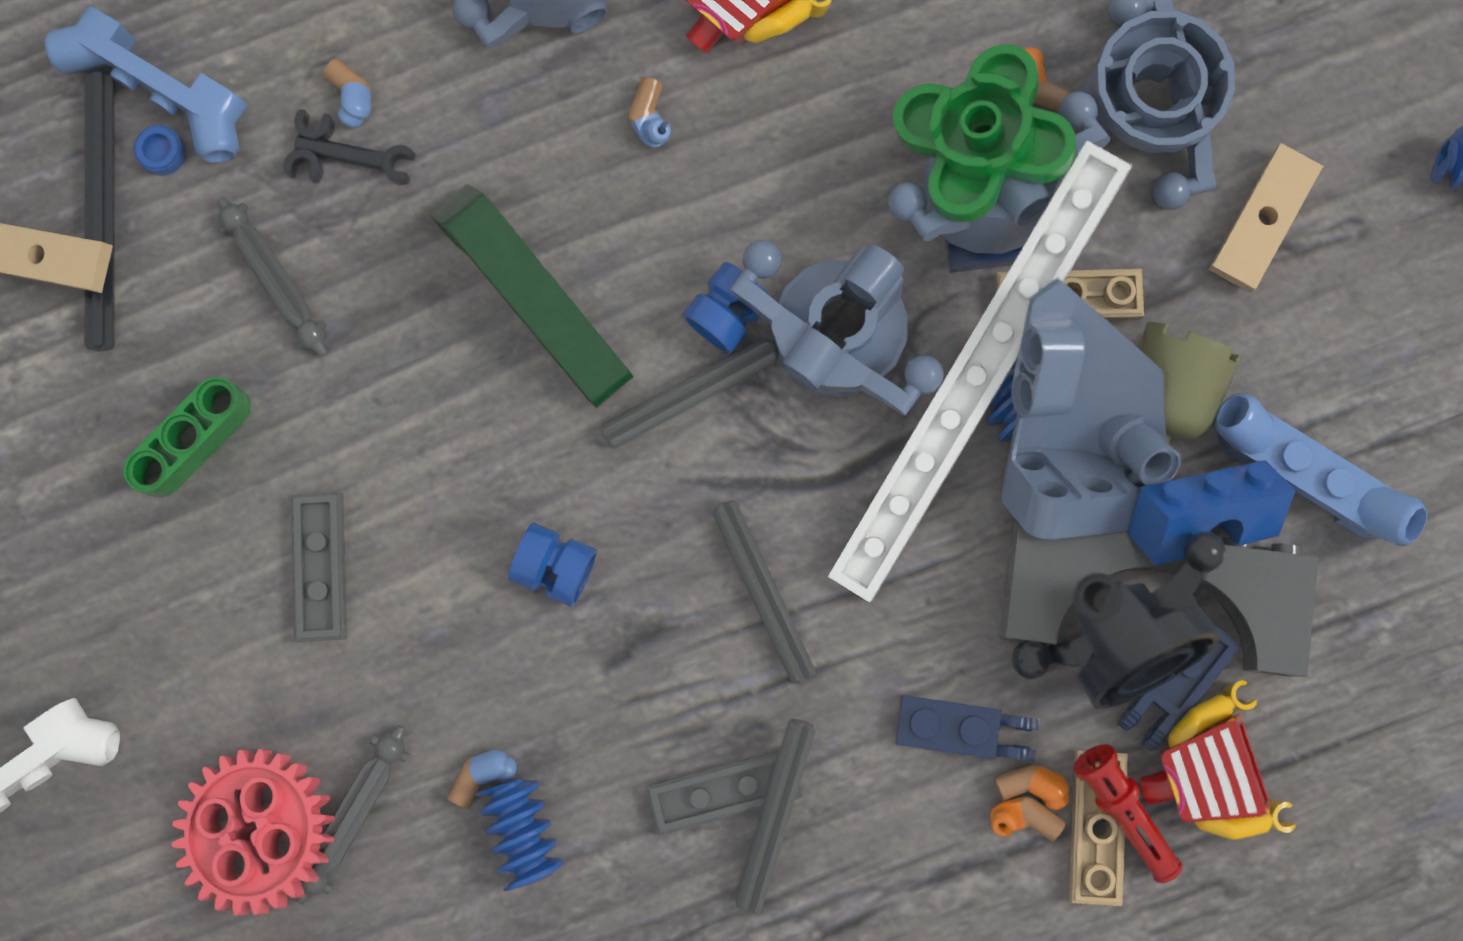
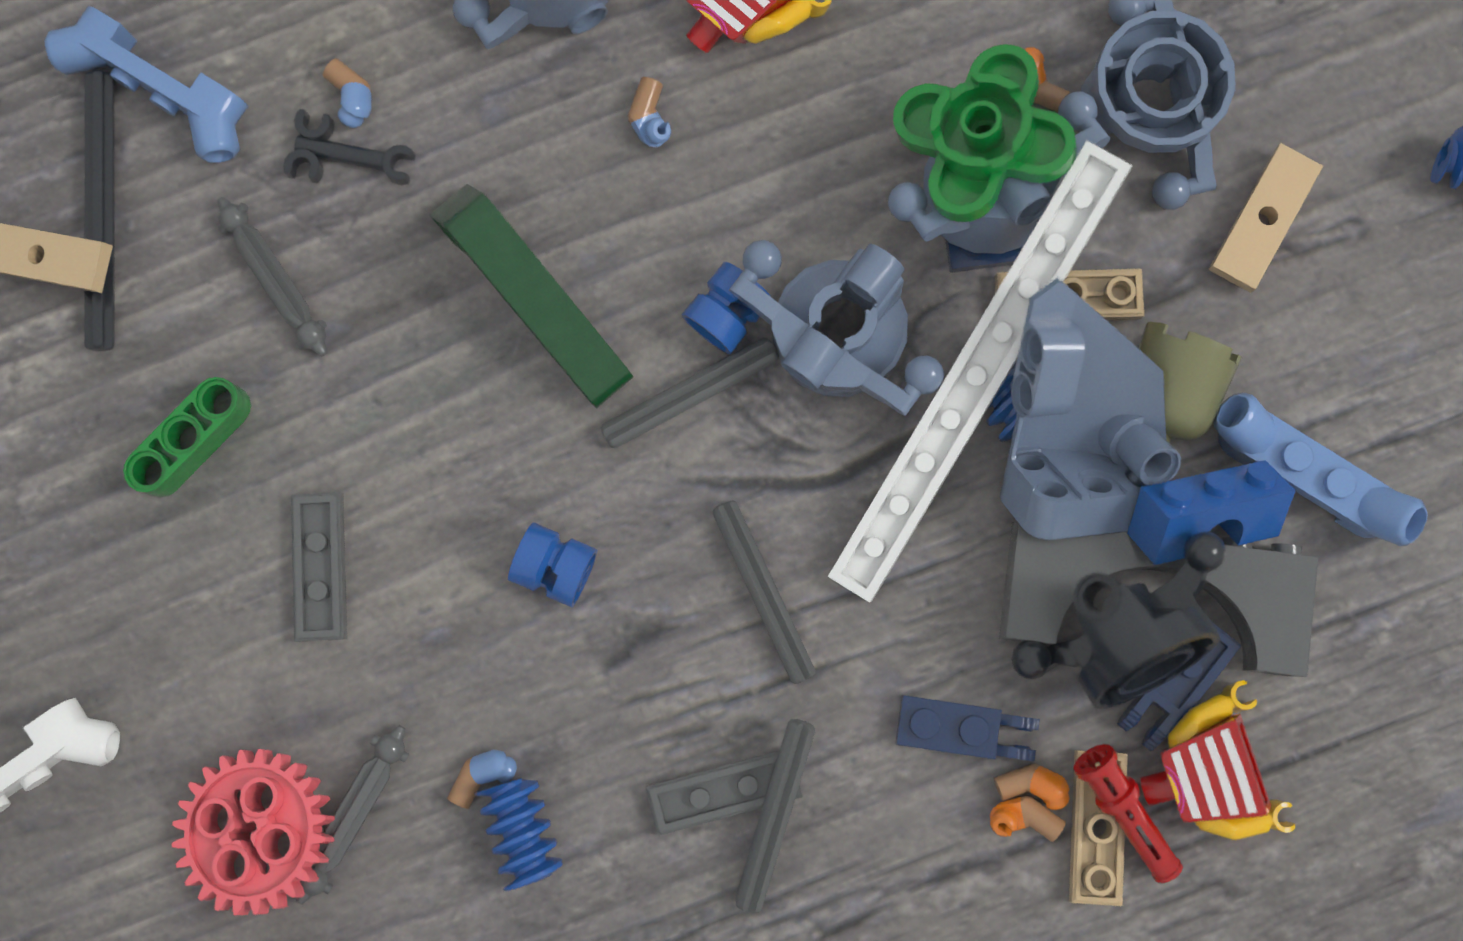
(159, 150): blue tile -> none

